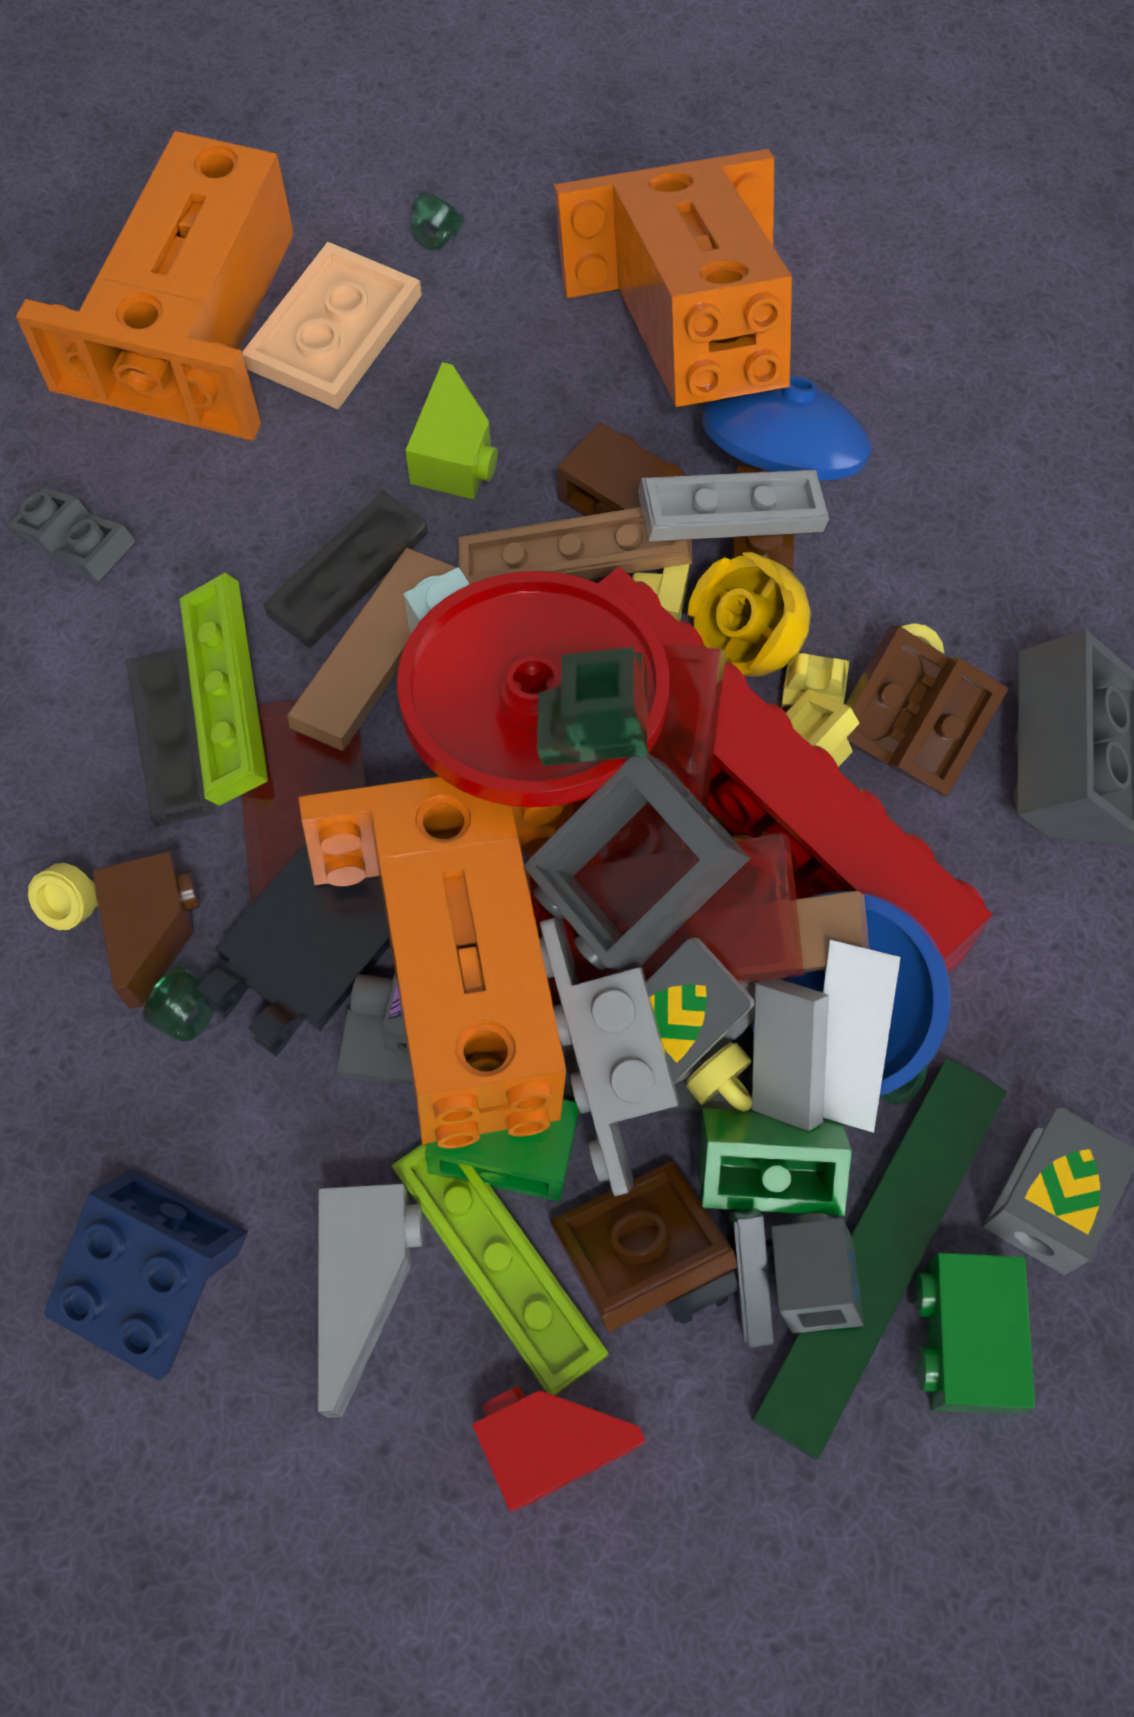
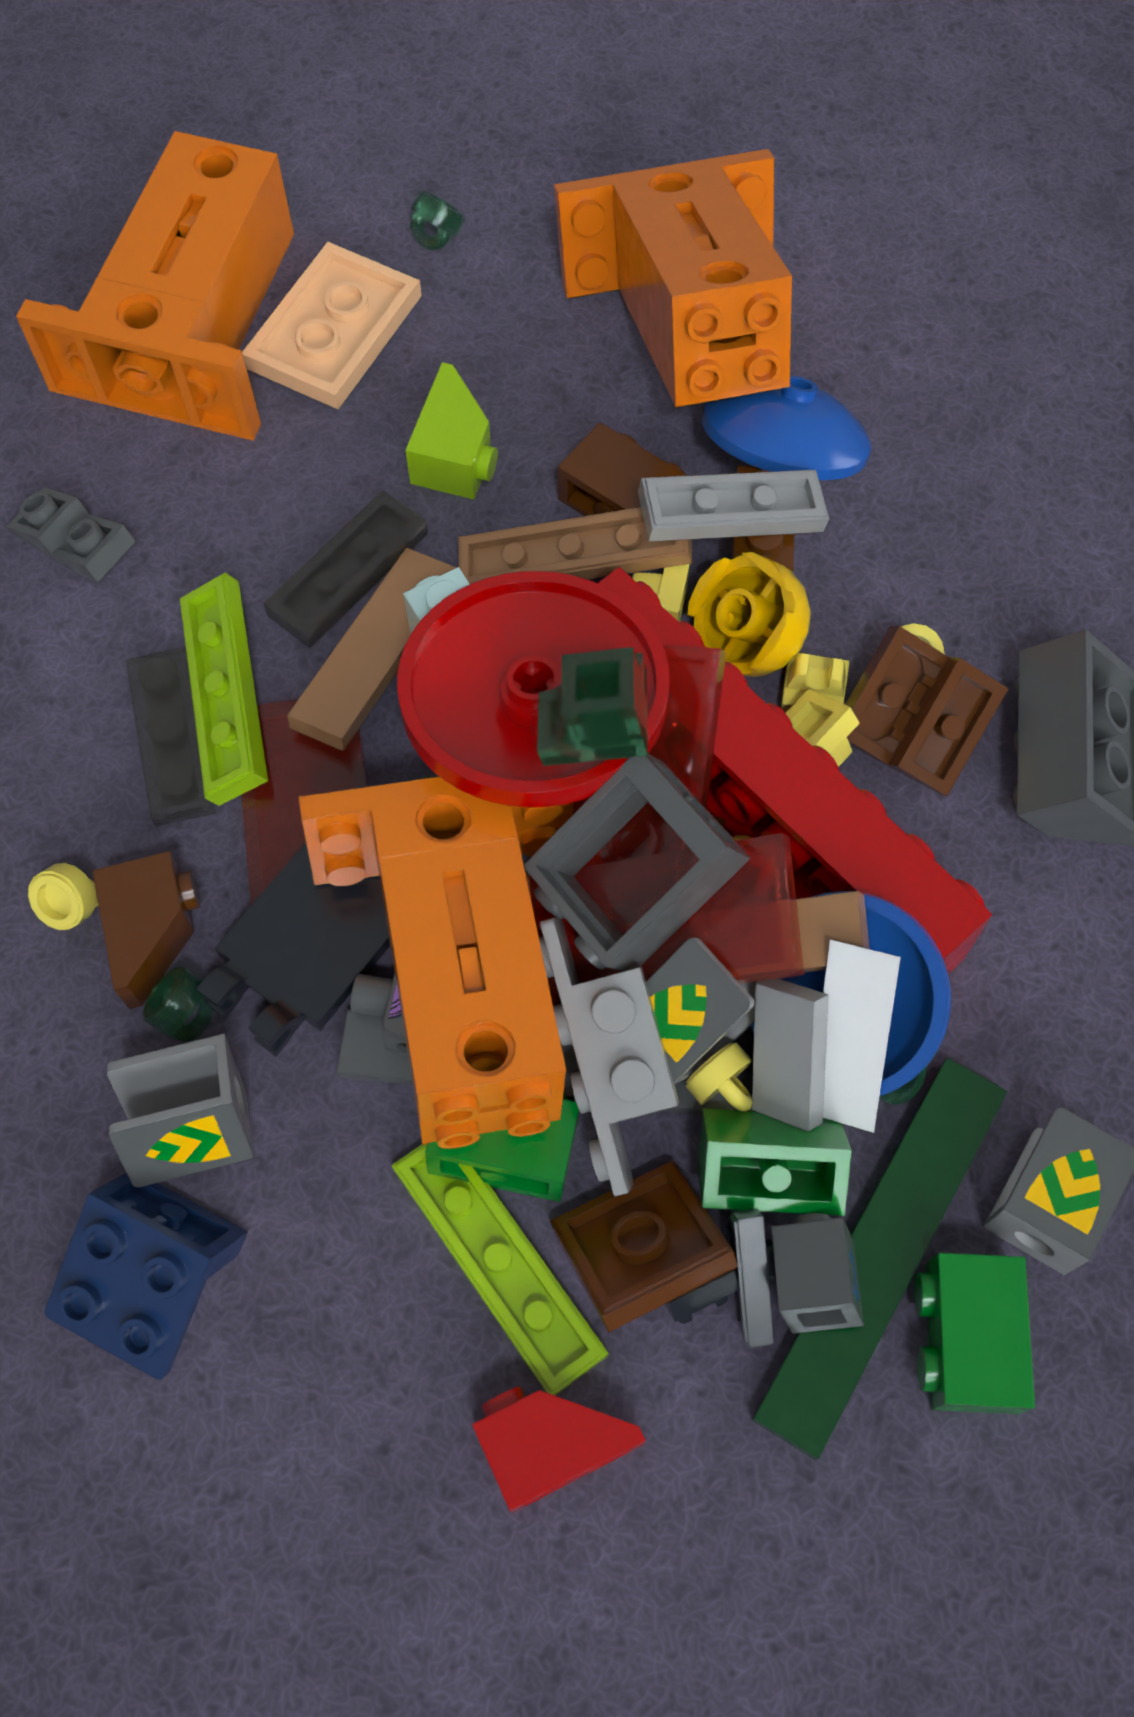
(181, 1111): none -> piece
(361, 1269): light grey slope -> none

